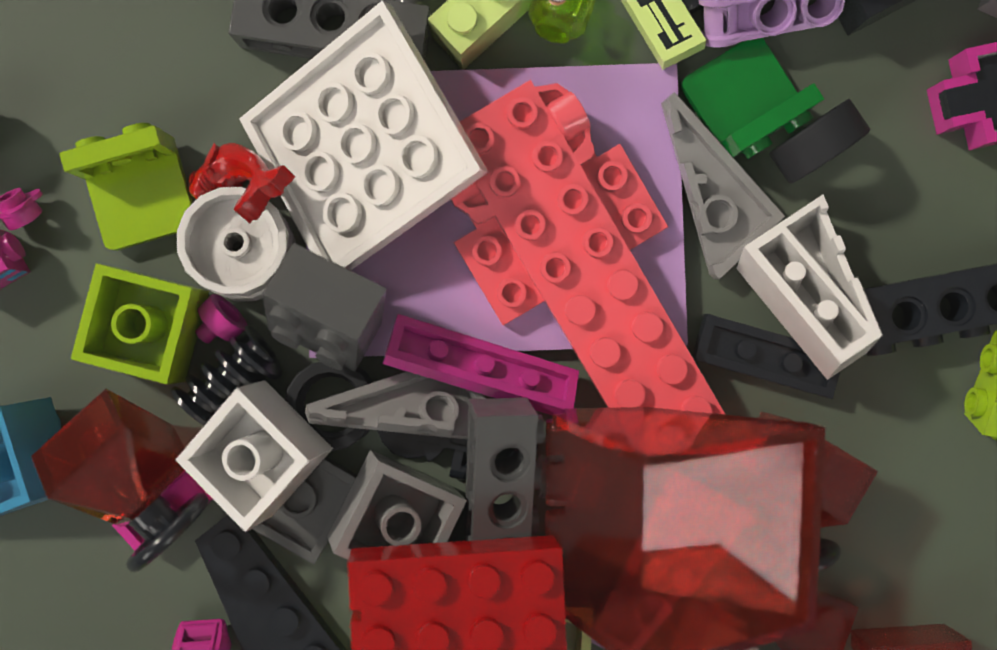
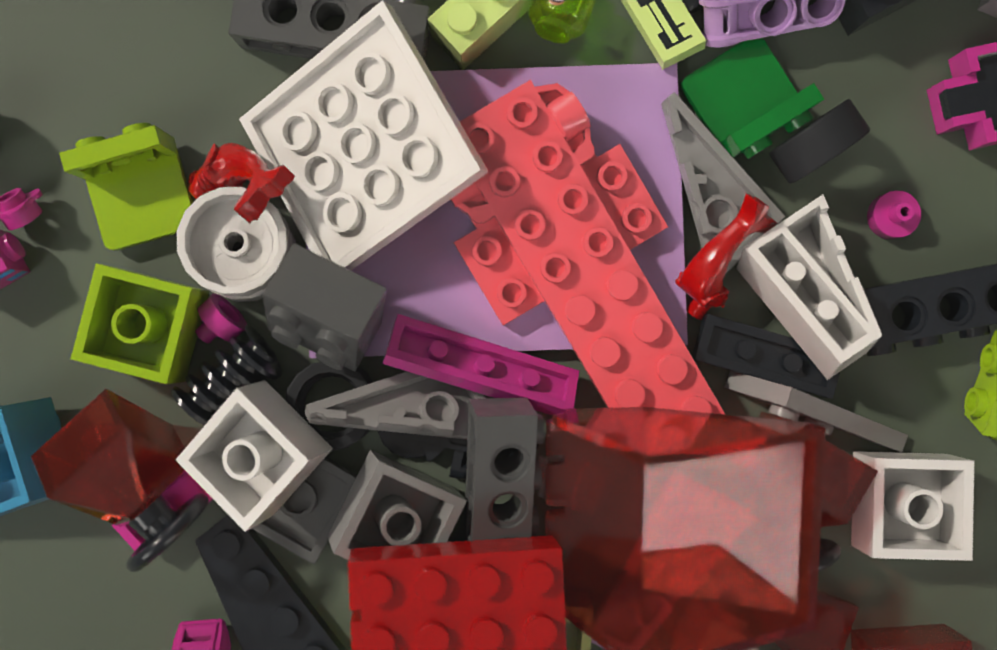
(707, 269): none -> red animal
(794, 403): none -> light grey wing
(894, 215): none -> dark pink tile
(916, 507): none -> white brick

